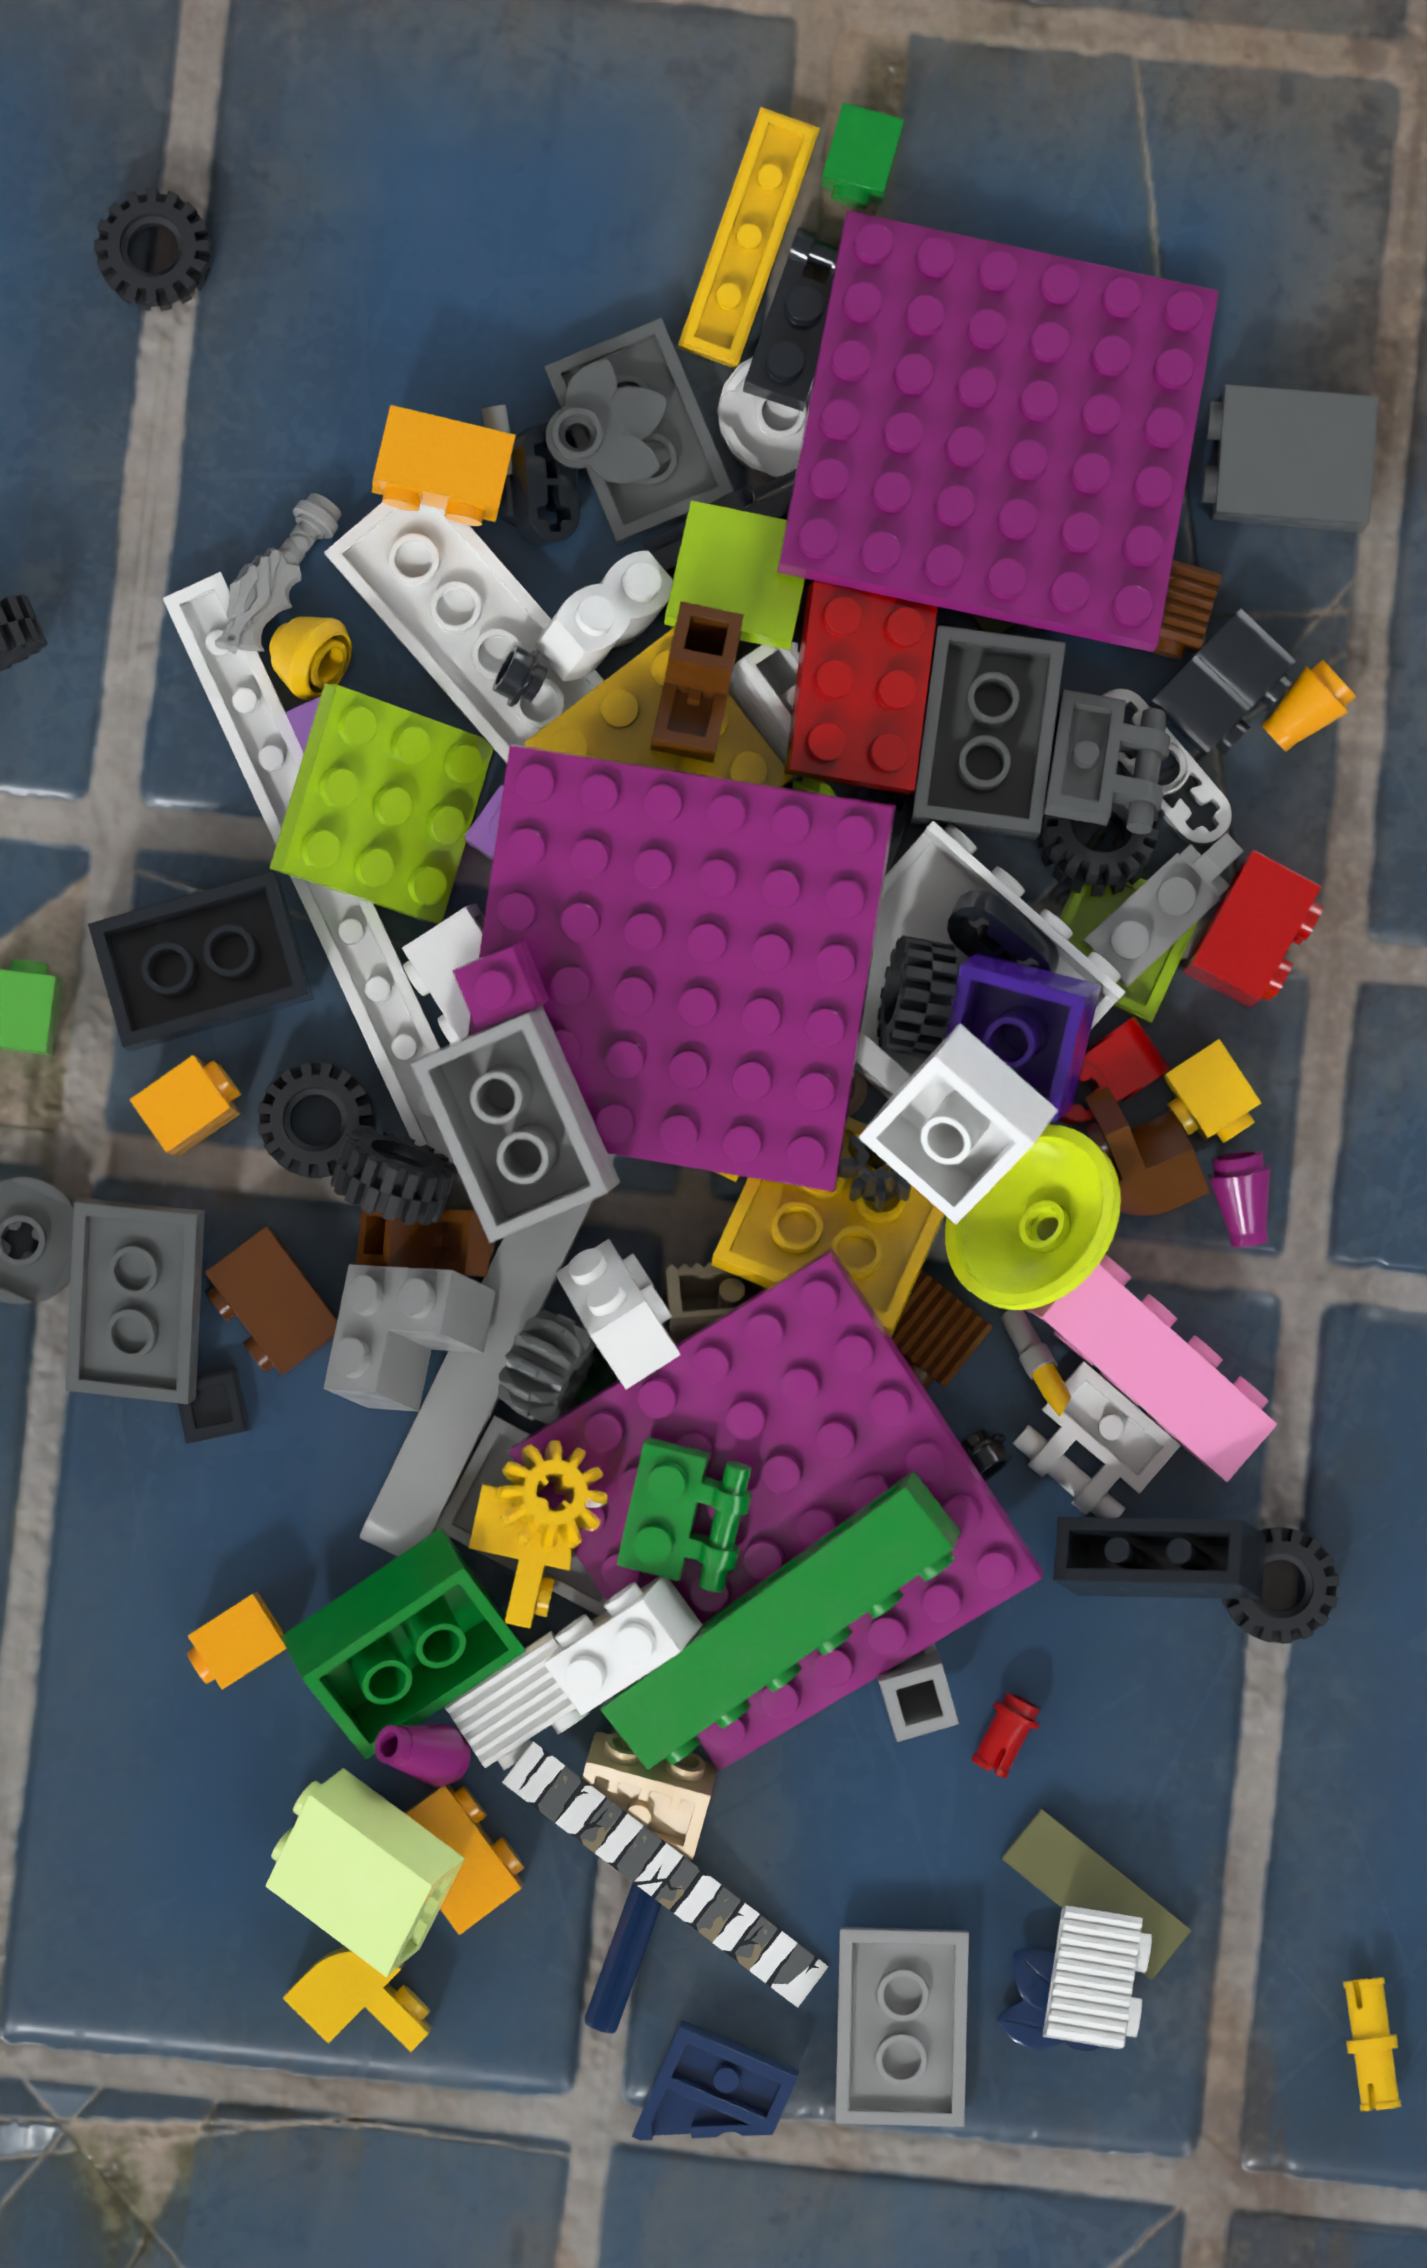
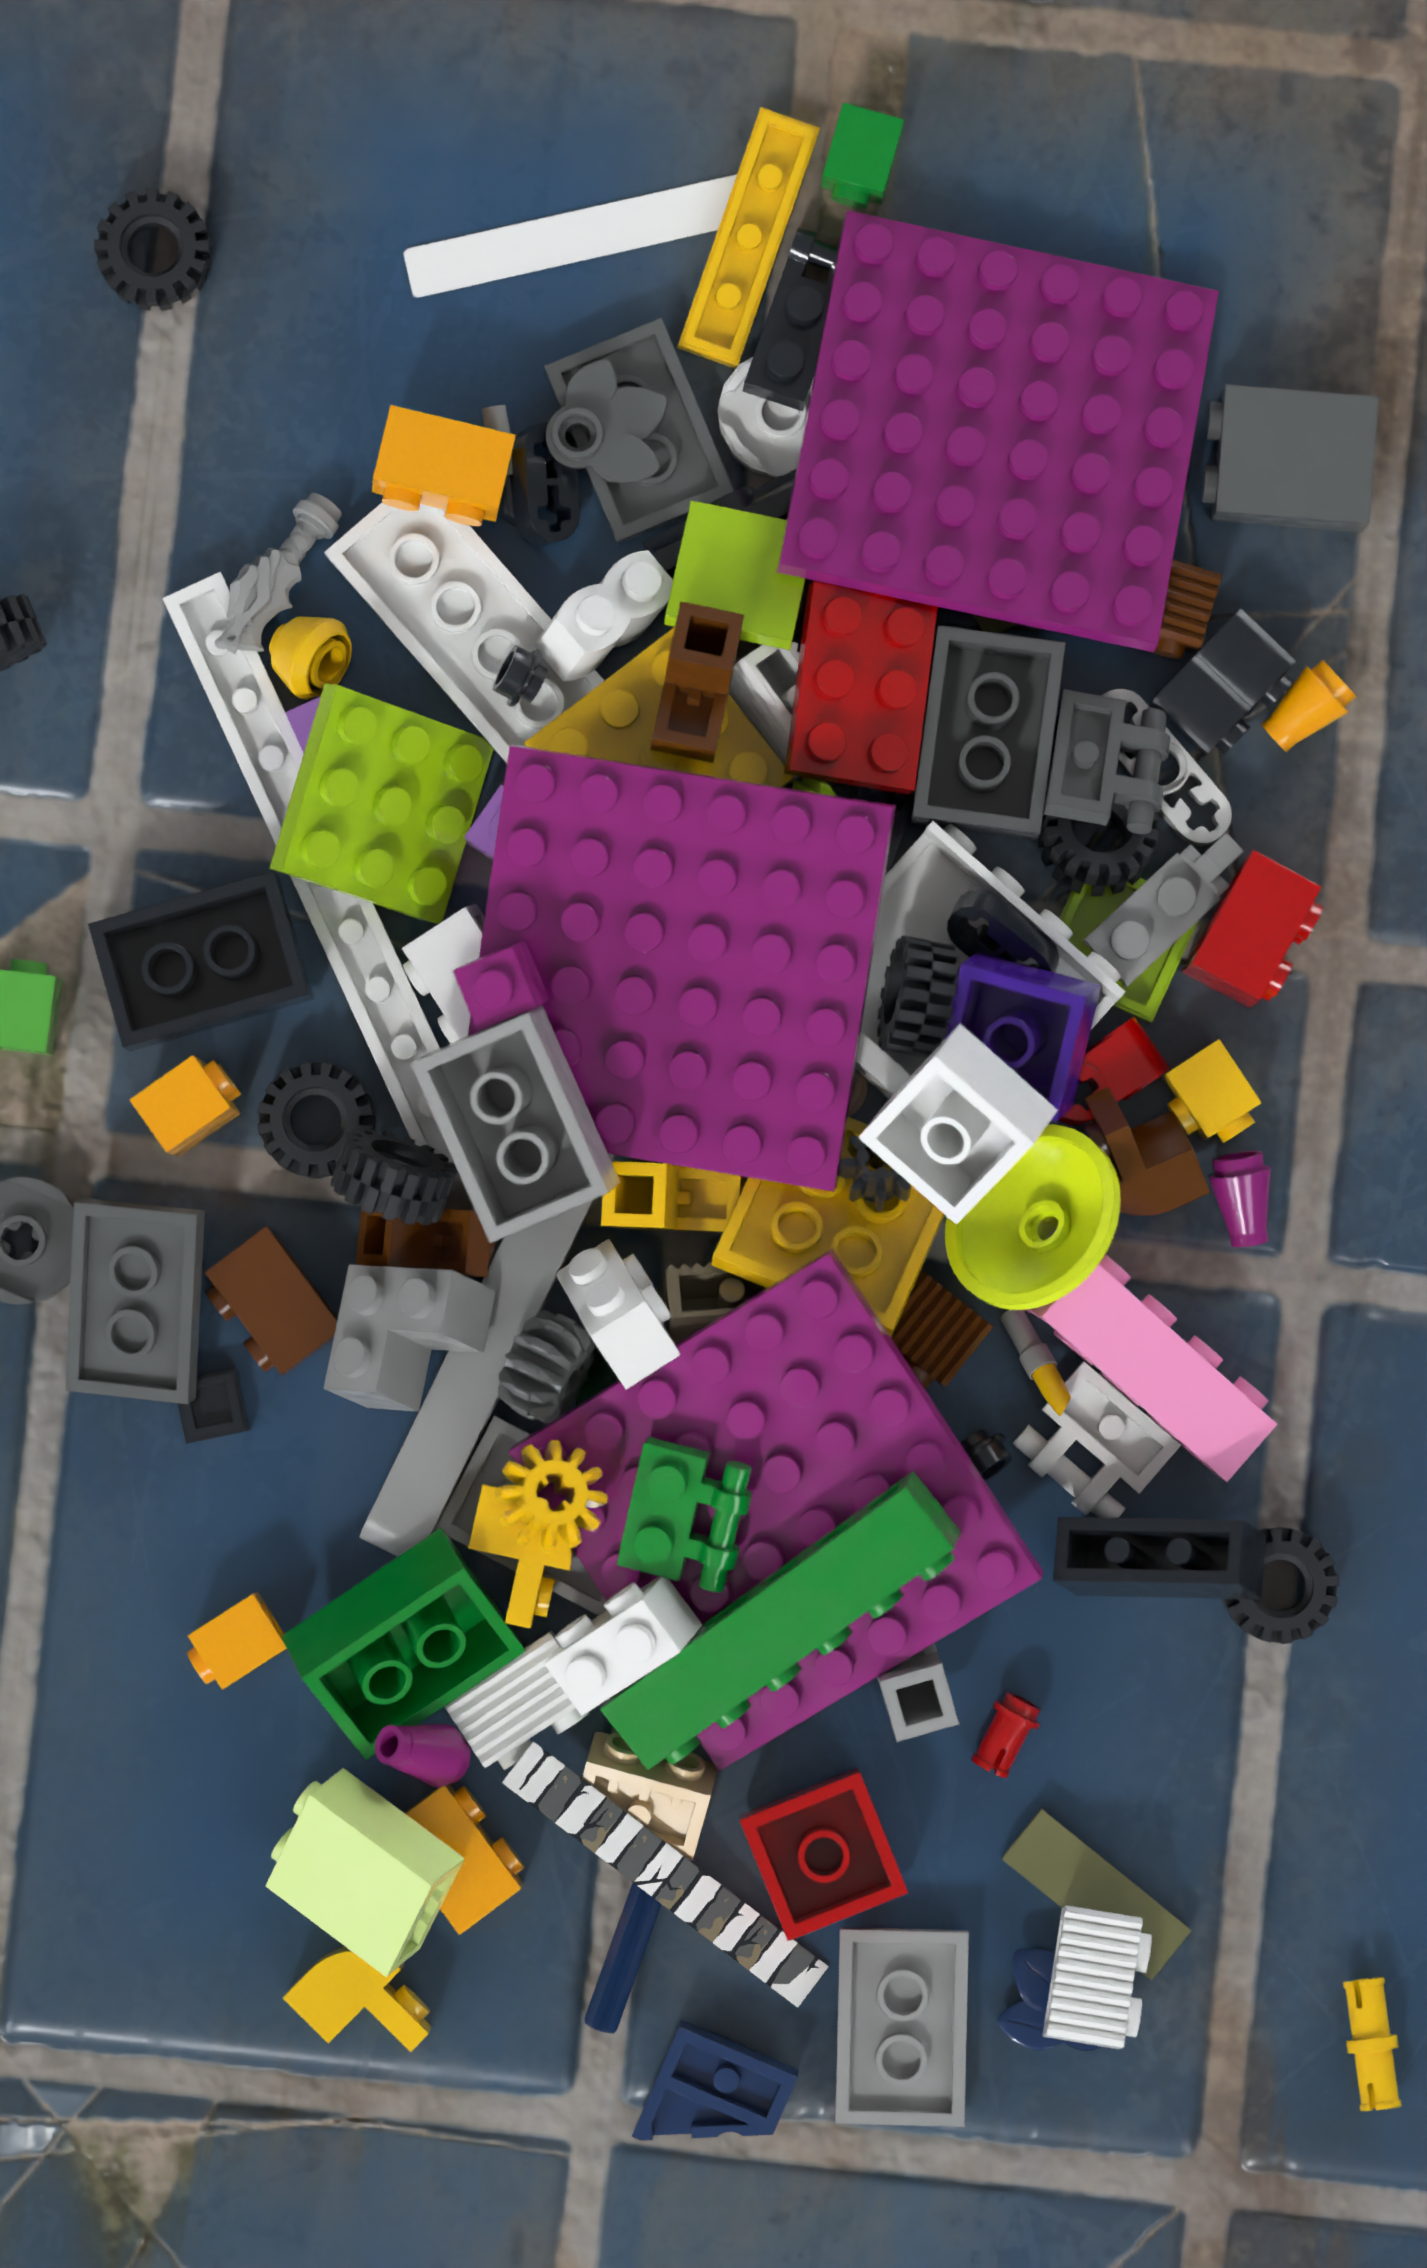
(567, 237): none -> white sticker
(670, 1198): none -> yellow brick
(823, 1854): none -> red brick

